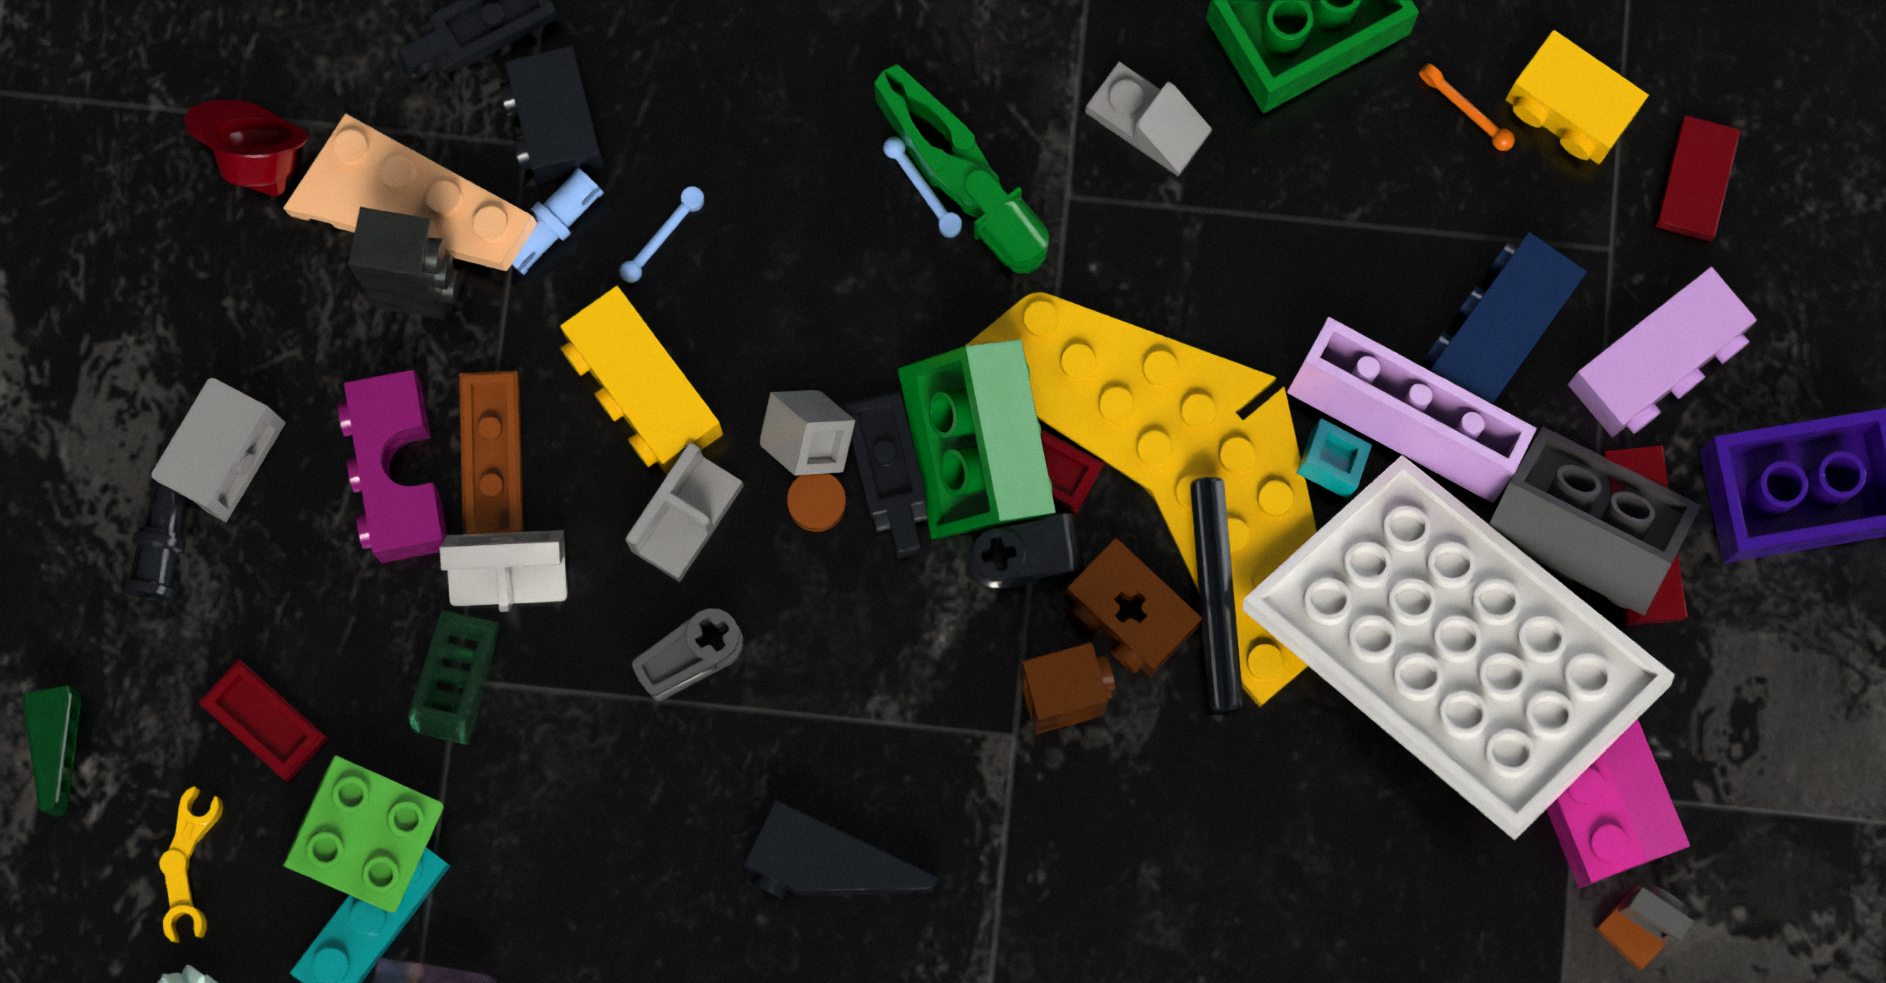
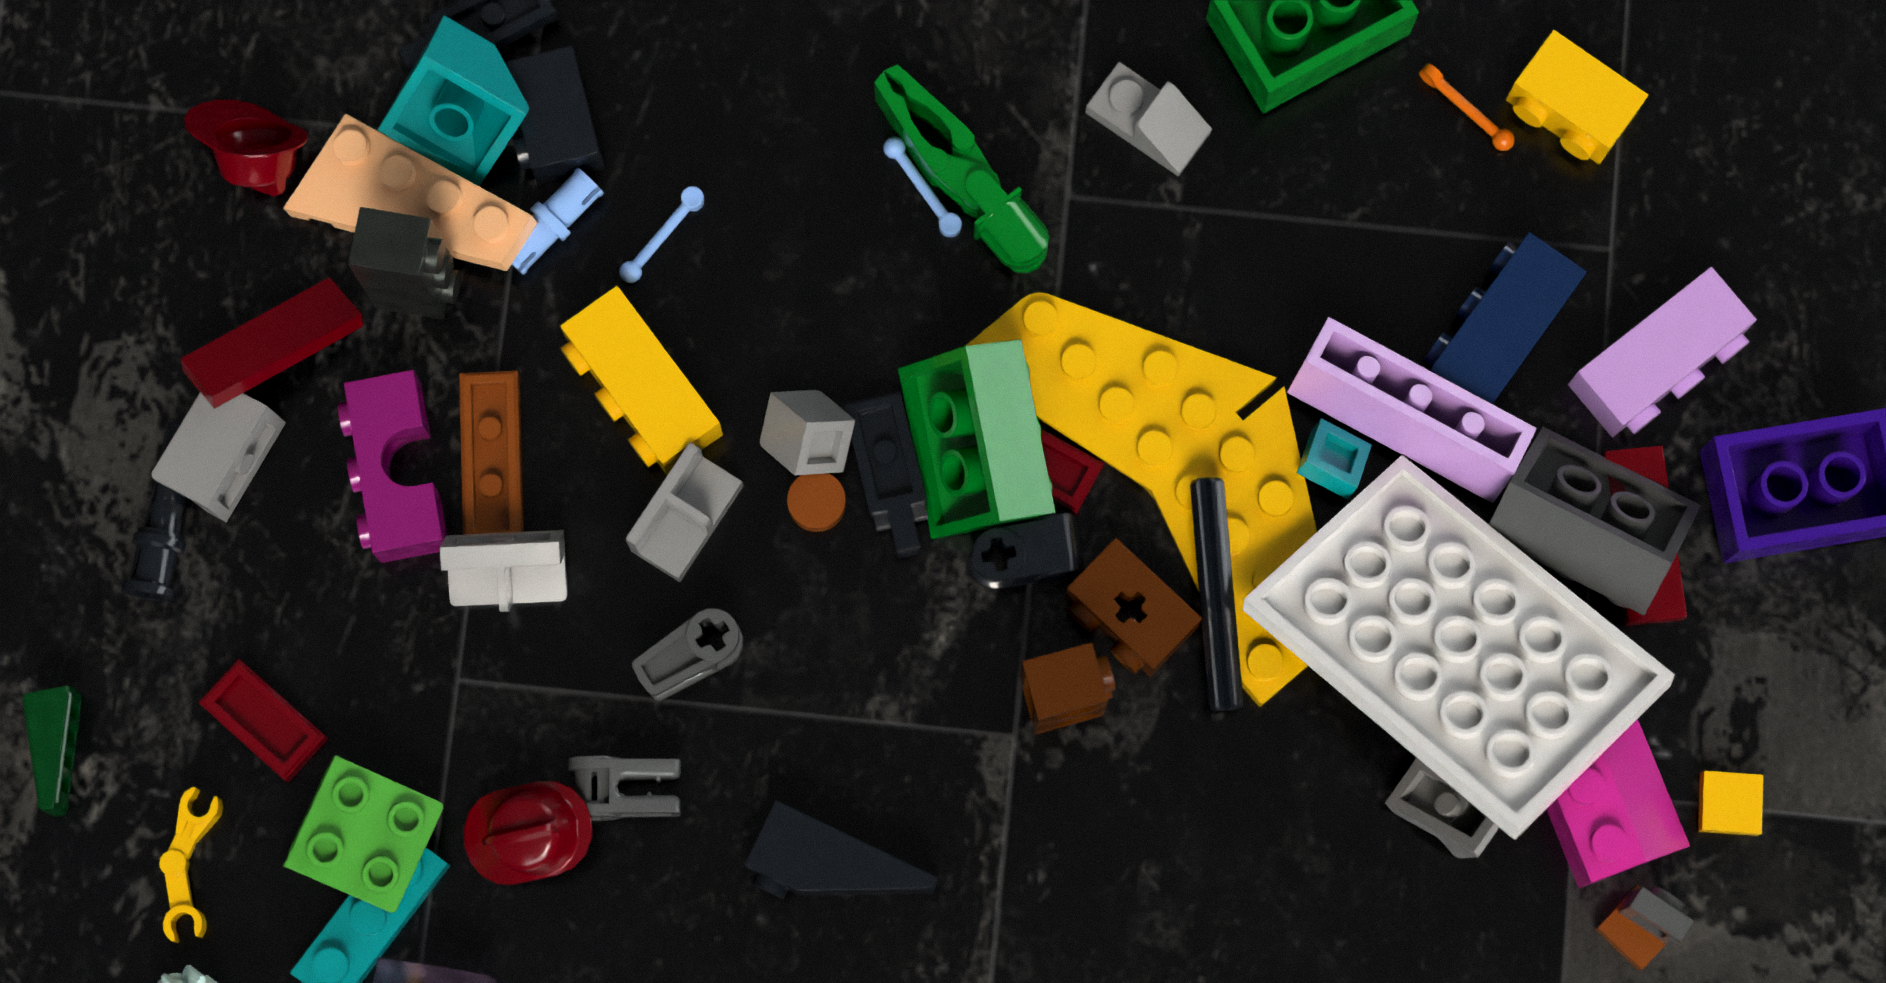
(271, 342): none -> dark red tile
(444, 724): clear green slope -> none
(457, 103): none -> teal slope
(527, 832): none -> dark red piece
(614, 771): none -> dark grey piece
(1441, 811): none -> light grey slope
(1697, 178): dark red tile -> none
(1730, 803): none -> yellow tile

